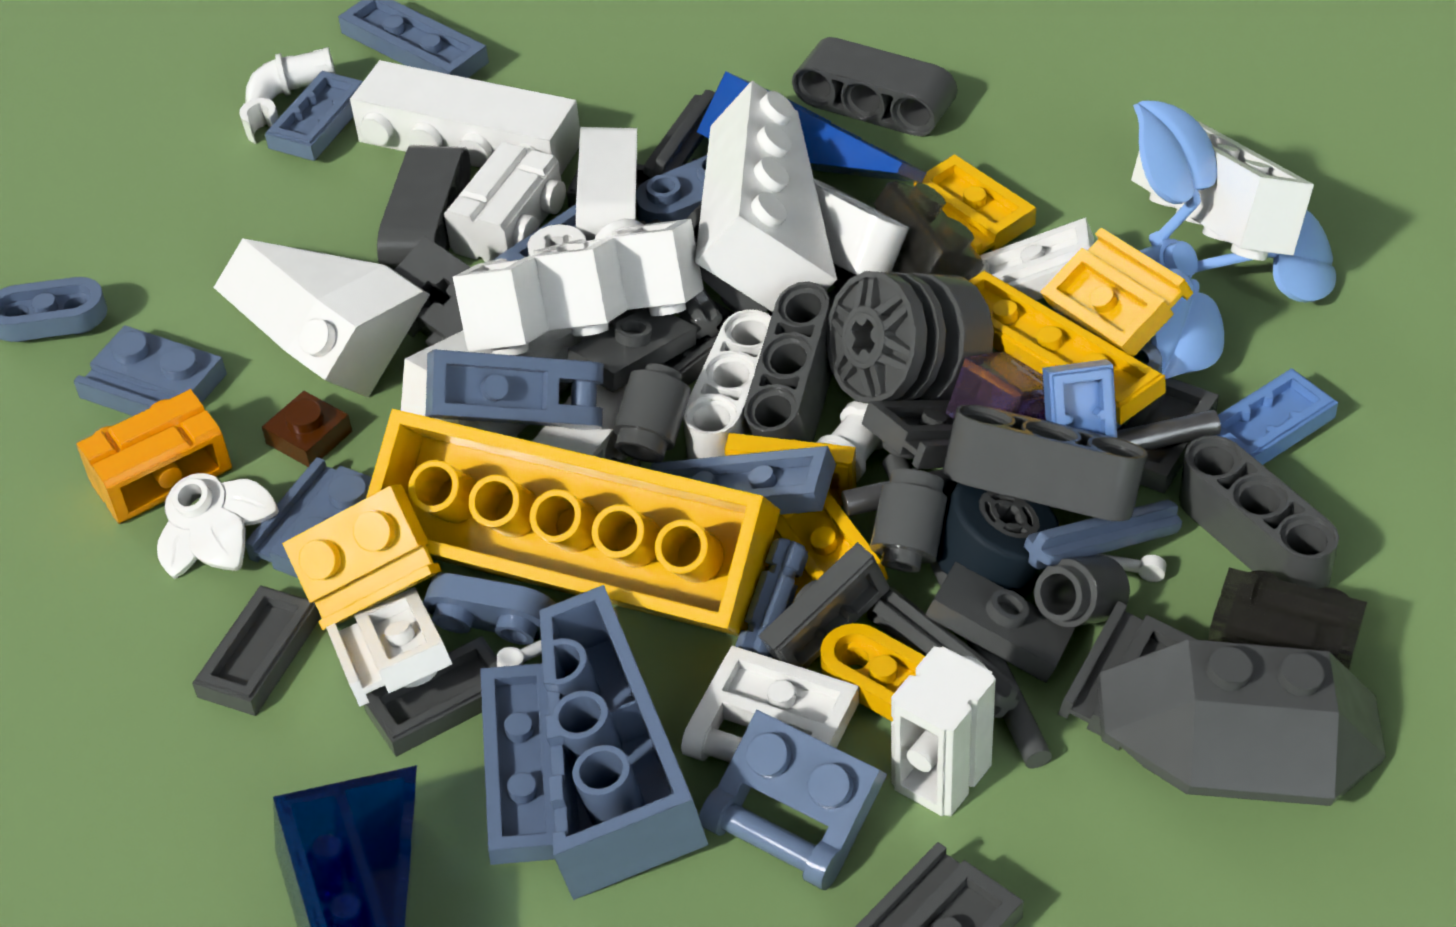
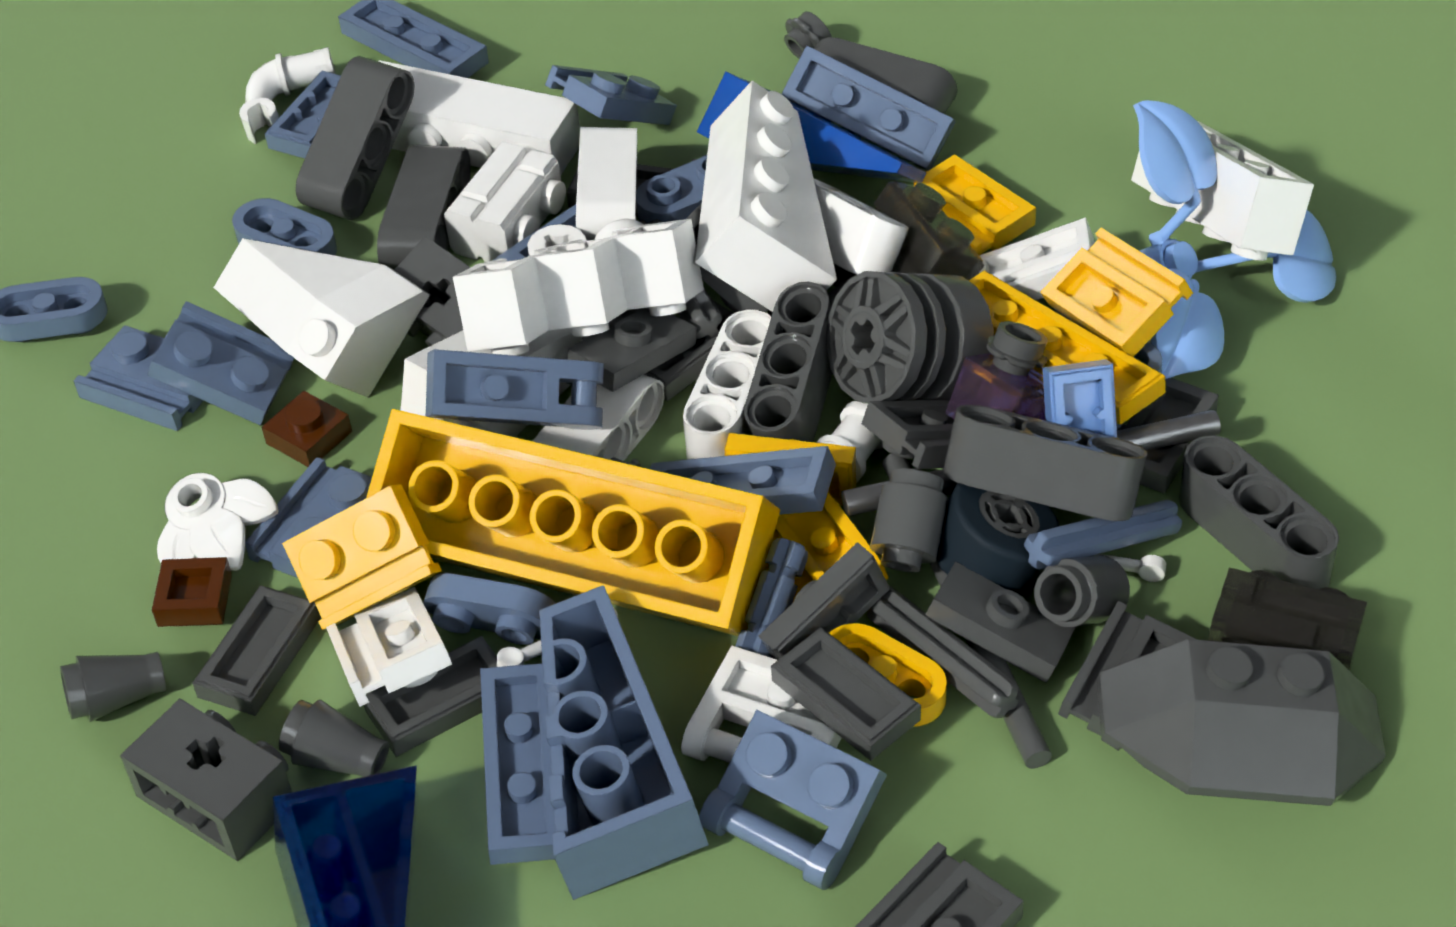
(110, 682): none -> dark grey cone
(150, 452): light orange brick -> none
(192, 592): none -> reddish brown plate
(207, 777): none -> dark grey brick
(221, 363): none -> sand blue plate
(283, 225): none -> sand blue plate
(330, 741): none -> dark grey cone
(355, 137): none -> dark grey beam
(611, 96): none -> sand blue plate
(651, 413): dark grey brick -> none
(681, 138): dark grey axle -> none
(804, 31): none -> dark grey plate
(846, 693): none -> dark grey tile
(868, 108): none -> sand blue plate
(942, 730): white brick -> none
(1017, 348): none -> dark grey plate
(1277, 416): medium blue plate -> none

